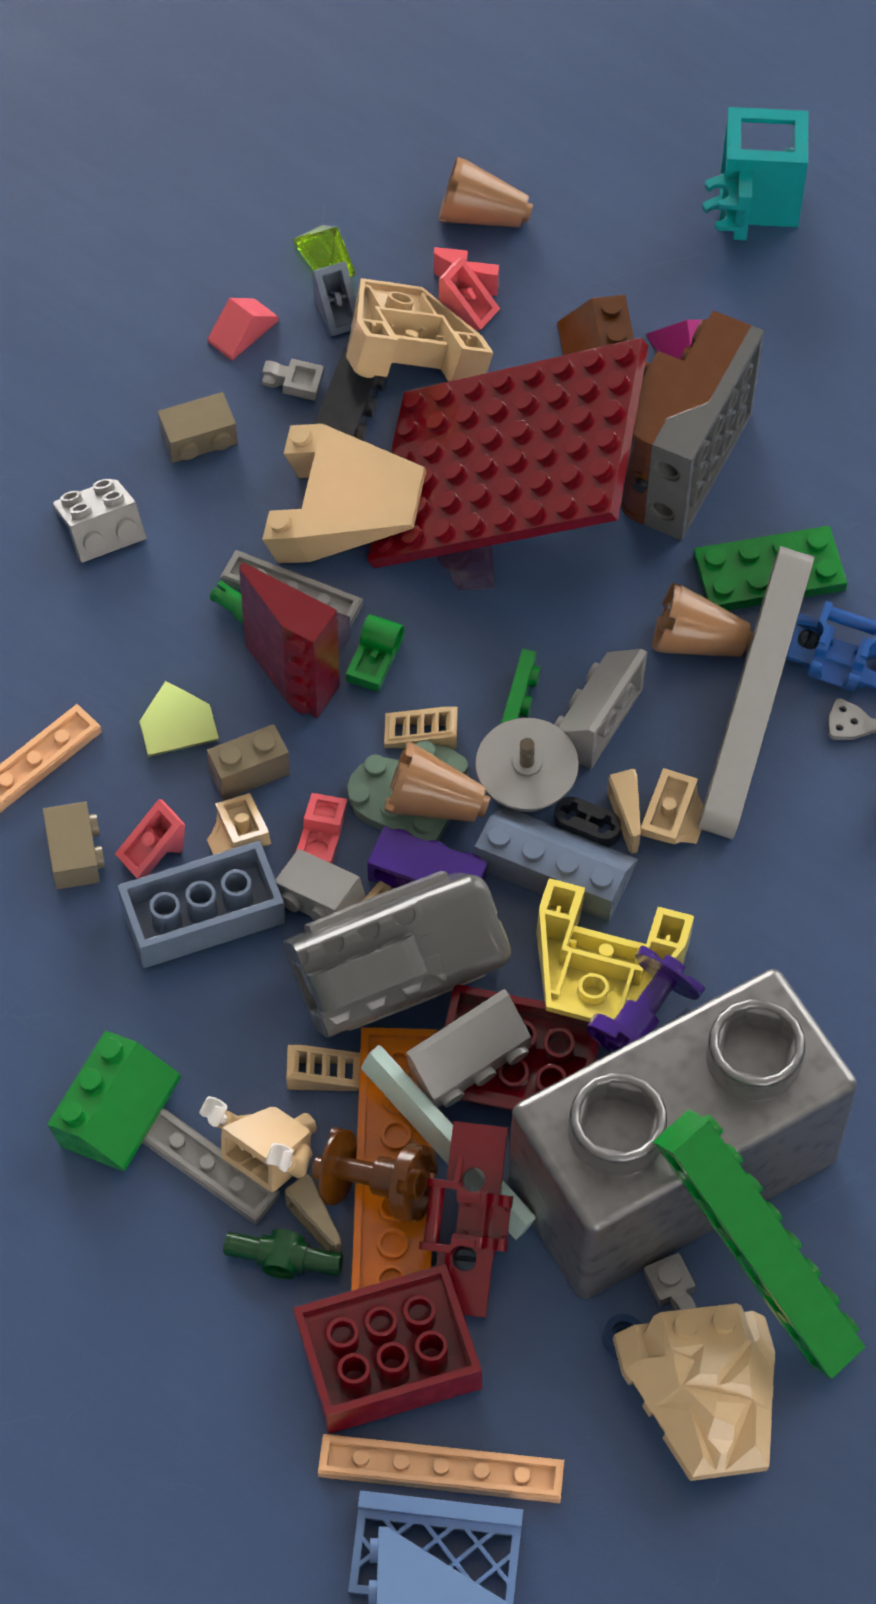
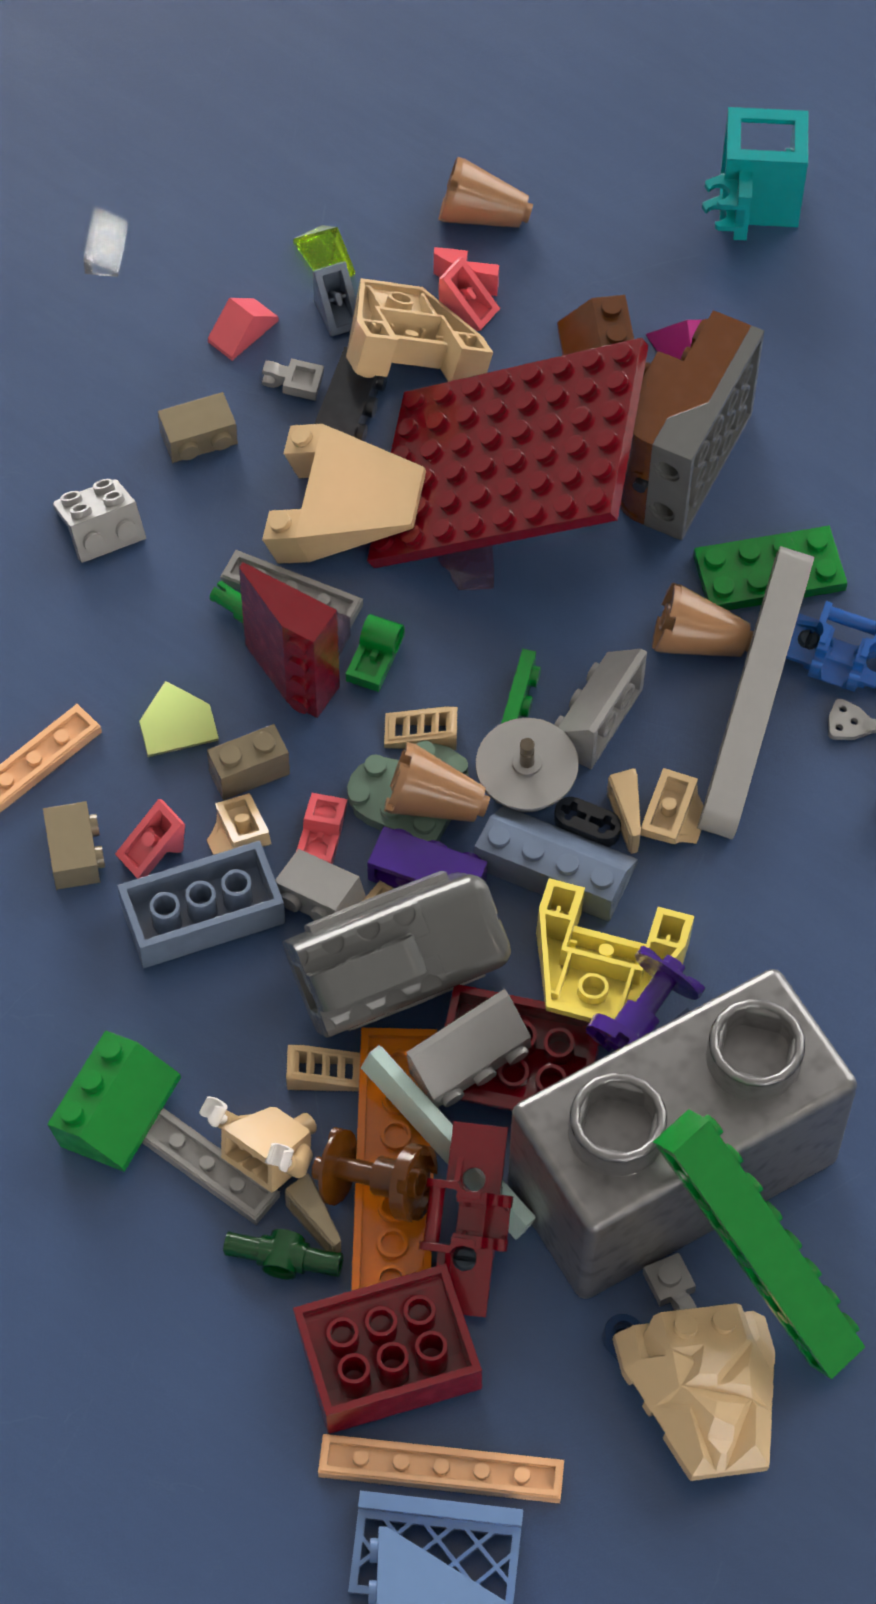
(105, 244): none -> clear slope

